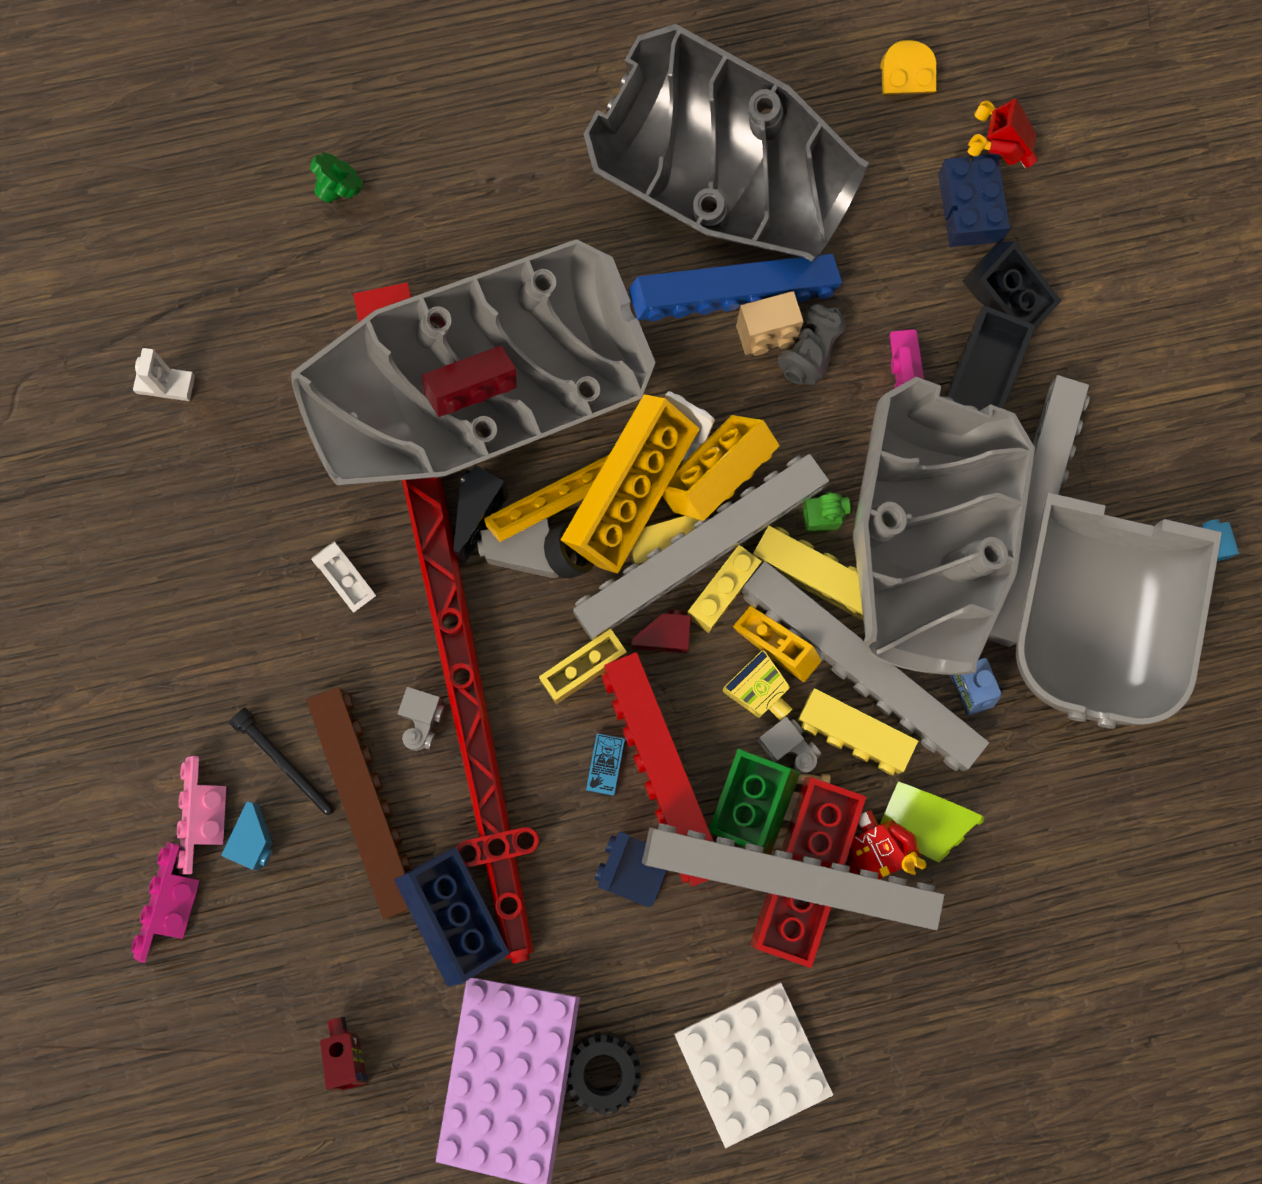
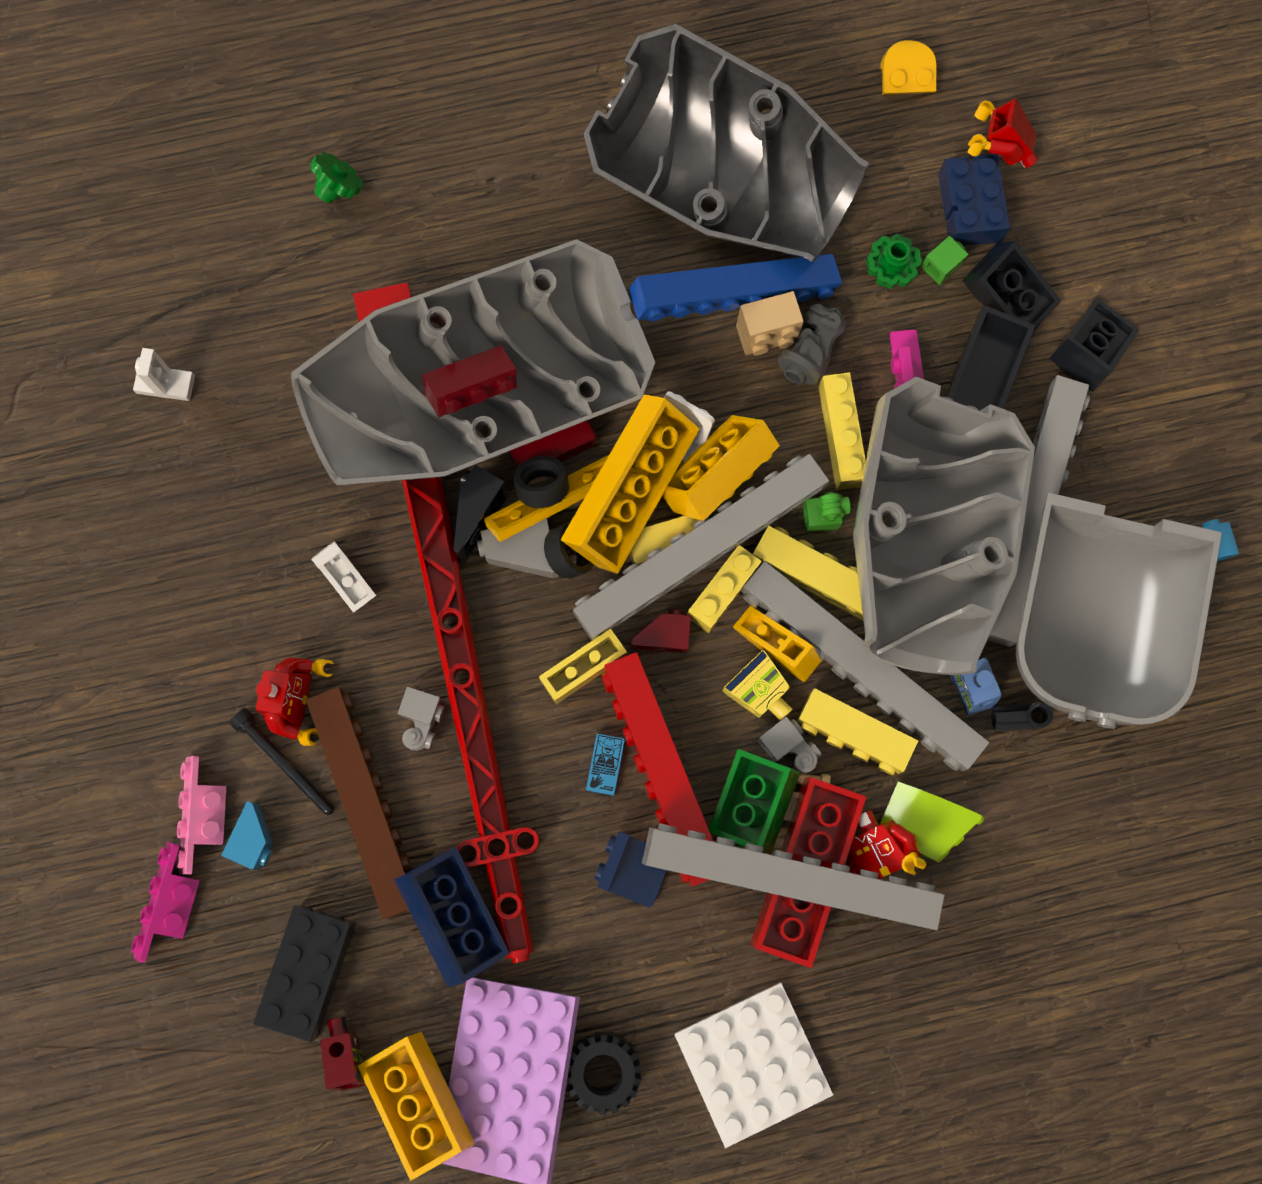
(284, 695): none -> red torso
(304, 973): none -> black piece
(416, 1105): none -> yellow brick
(541, 496): none -> black tyre
(559, 445): none -> dark red brick
(842, 430): none -> light yellow brick
(893, 261): none -> green plant
(945, 260): none -> bright green brick
(1019, 717): none -> black piece
(1094, 344): none -> black slope

